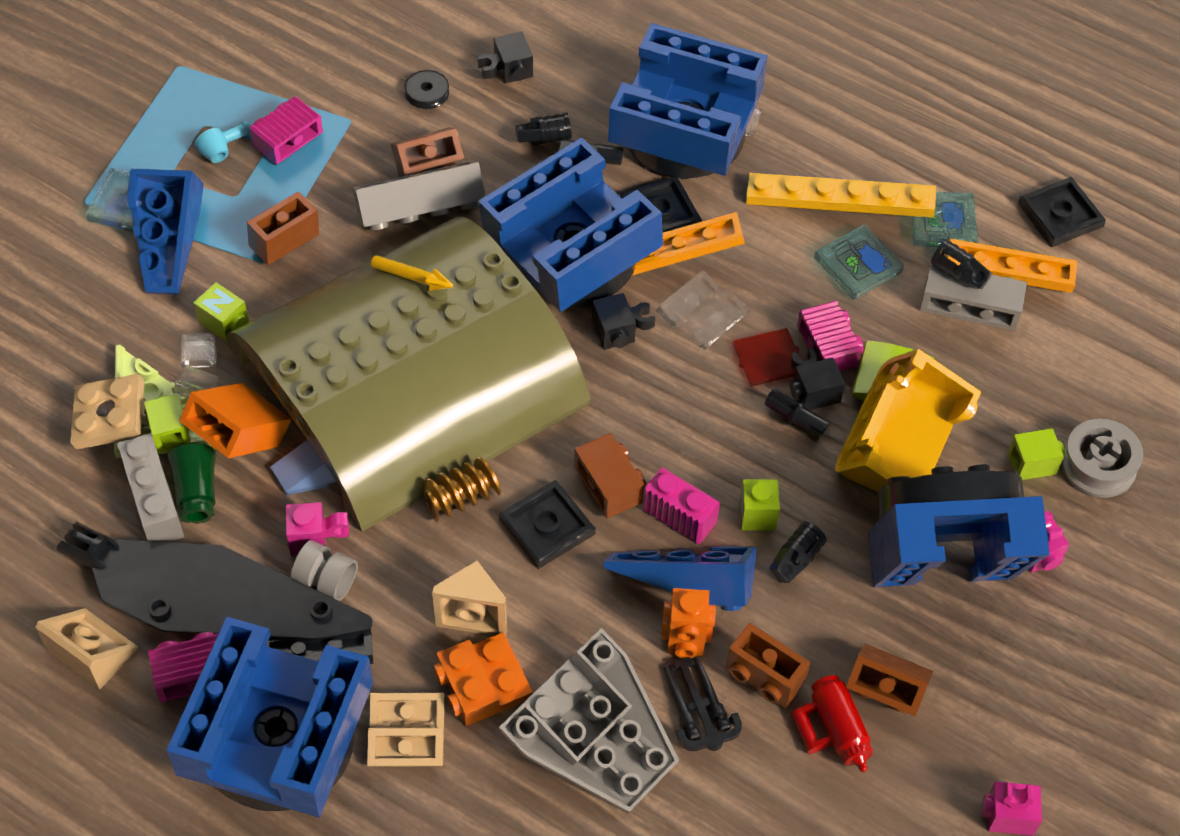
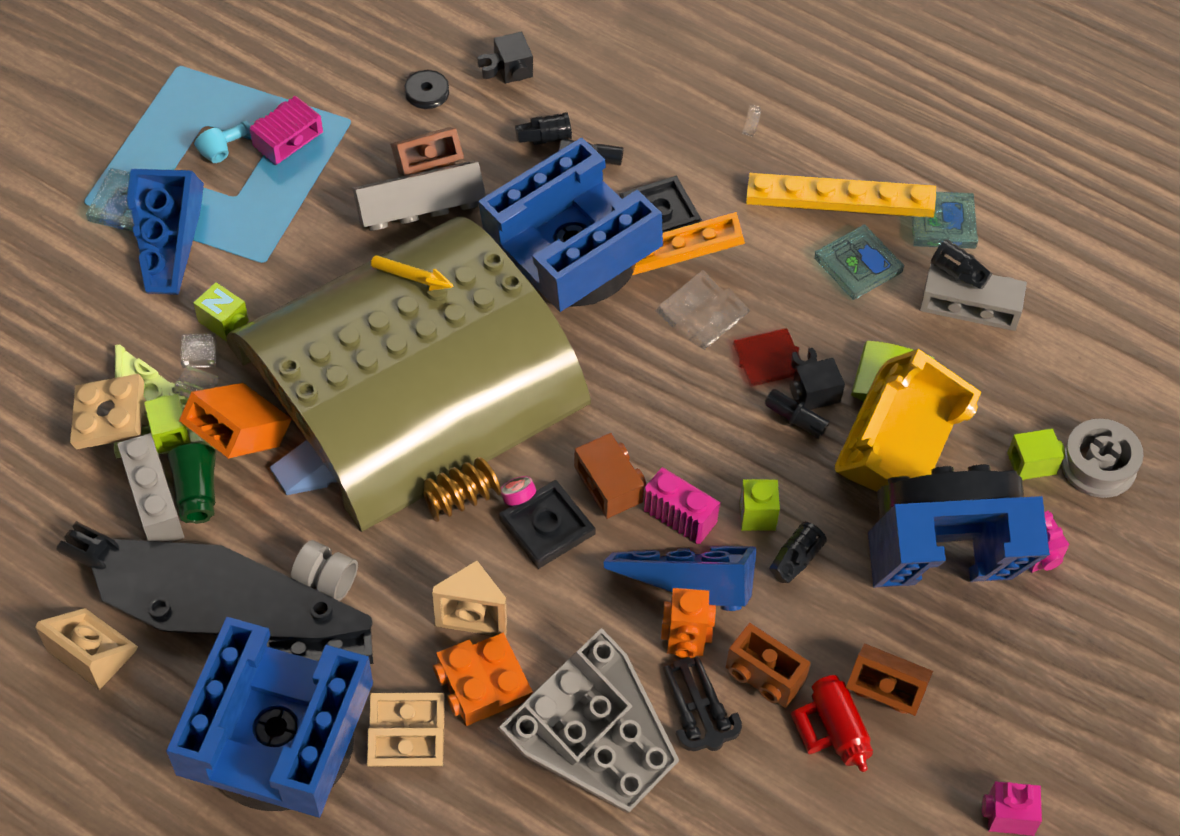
(179, 665): dark pink brick -> none
(283, 228): dark orange brick -> none
(308, 523): dark pink brick -> none
(518, 490): none -> tile
(618, 322): black brick -> none
(687, 103): blue piece -> none
(830, 335): dark pink brick -> none
(1030, 267): light orange plate -> none
(1061, 211): black tile -> none

